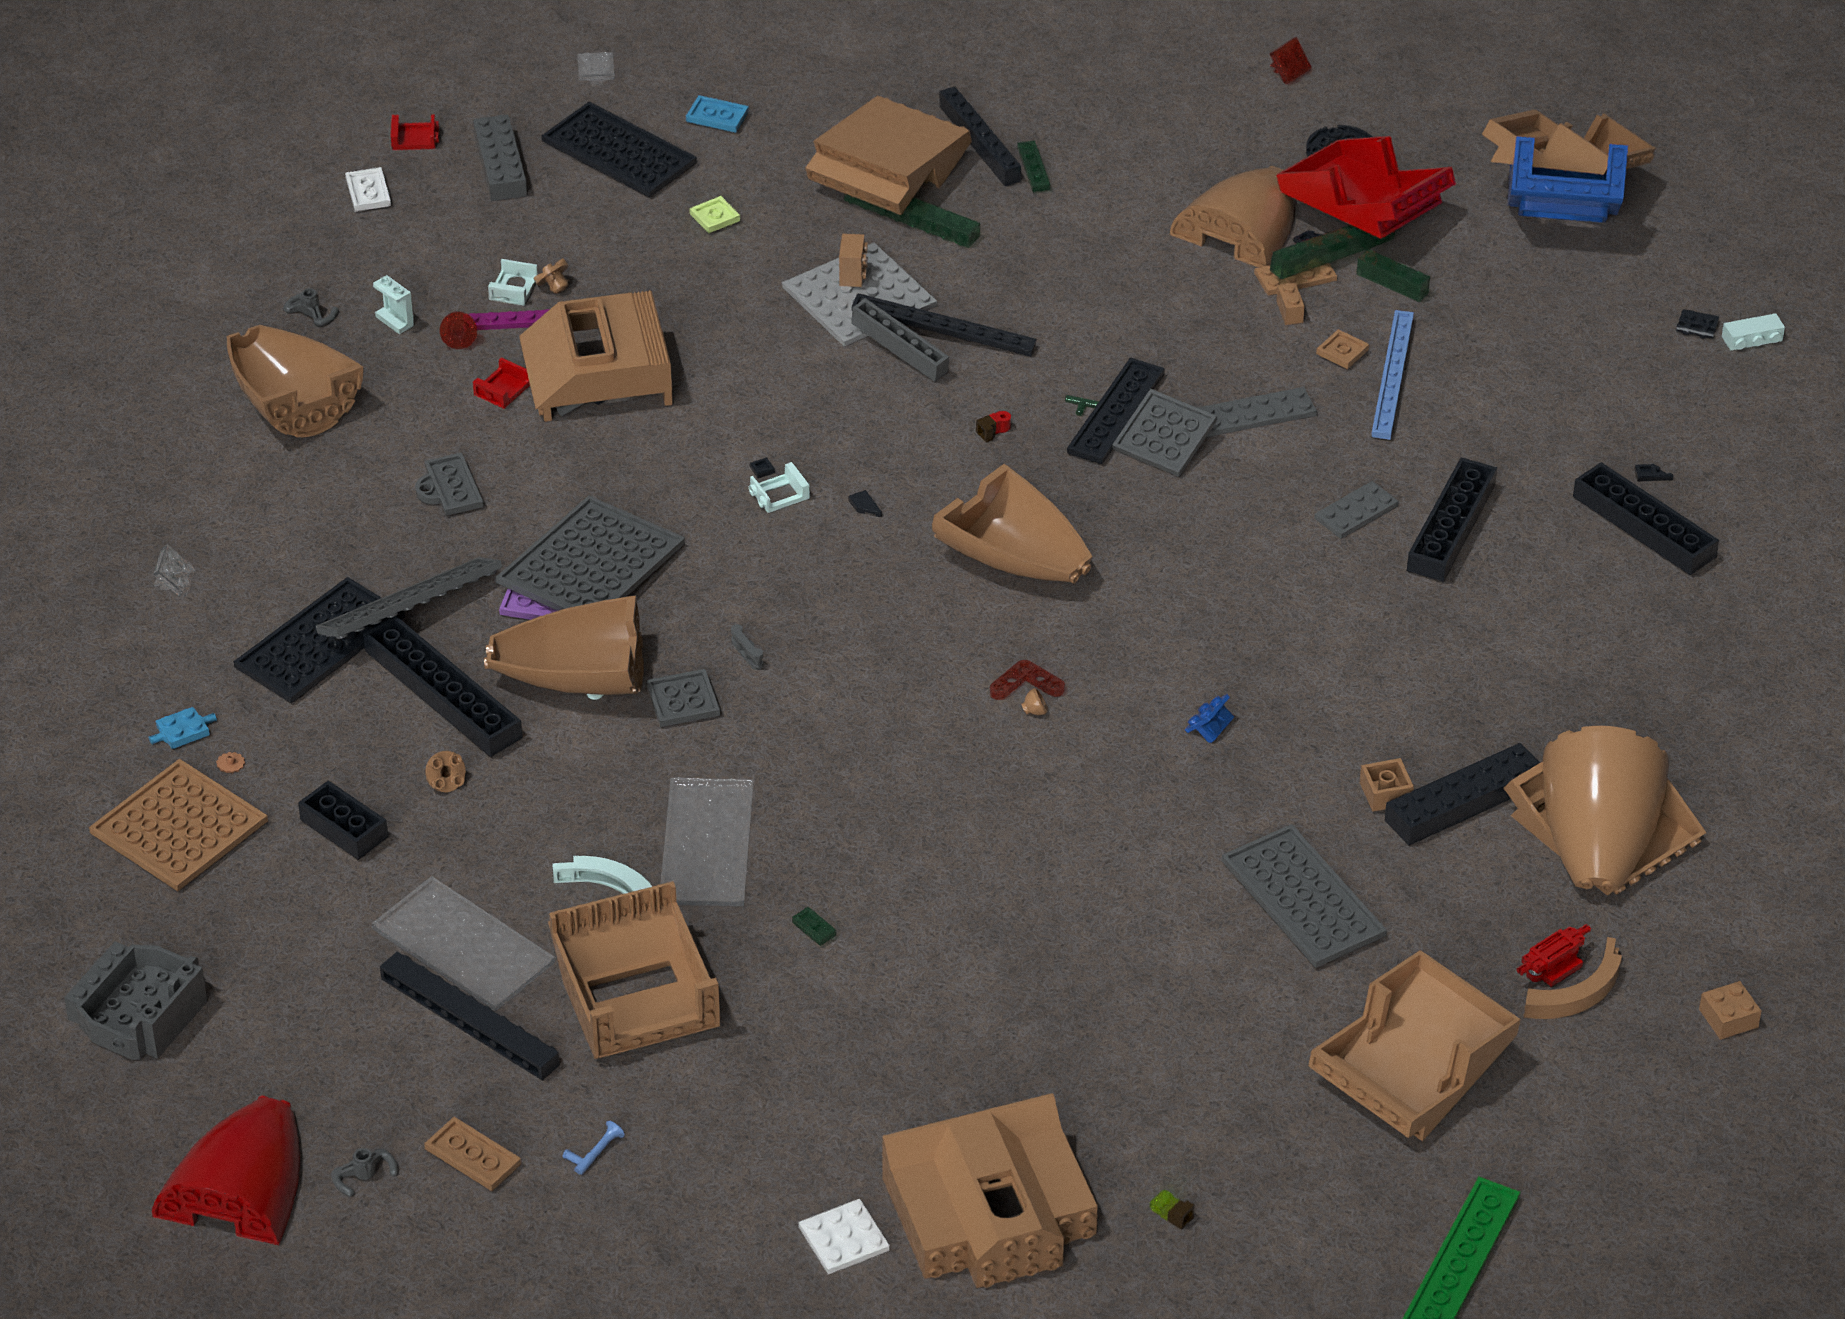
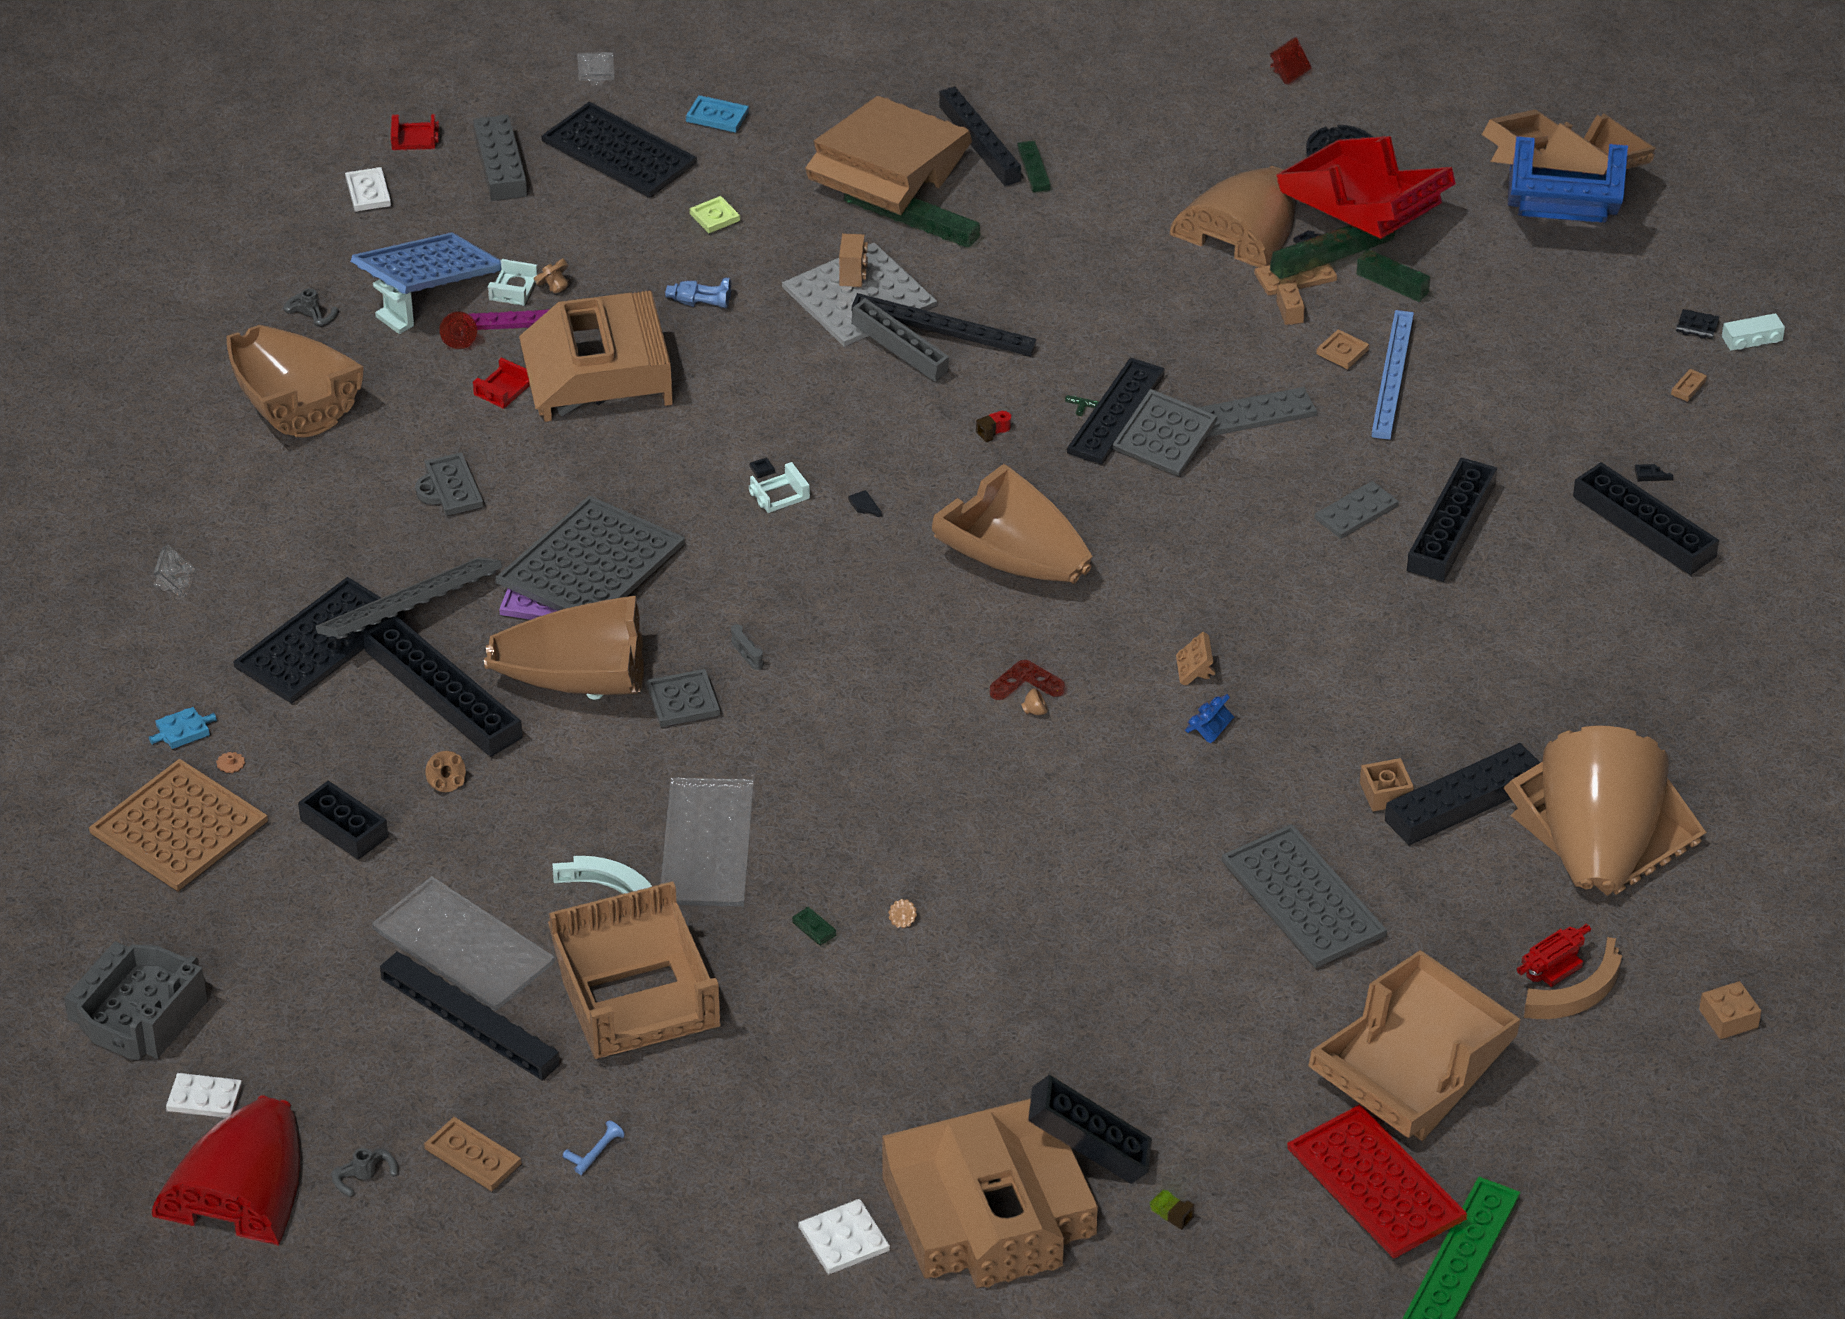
(204, 1095): none -> white plate
(427, 262): none -> medium blue plate
(690, 292): none -> medium blue piece
(902, 913): none -> medium nougat piece
(1090, 1129): none -> black brick
(1195, 659): none -> medium nougat plate
(1377, 1181): none -> red plate
(1688, 385): none -> medium nougat plate

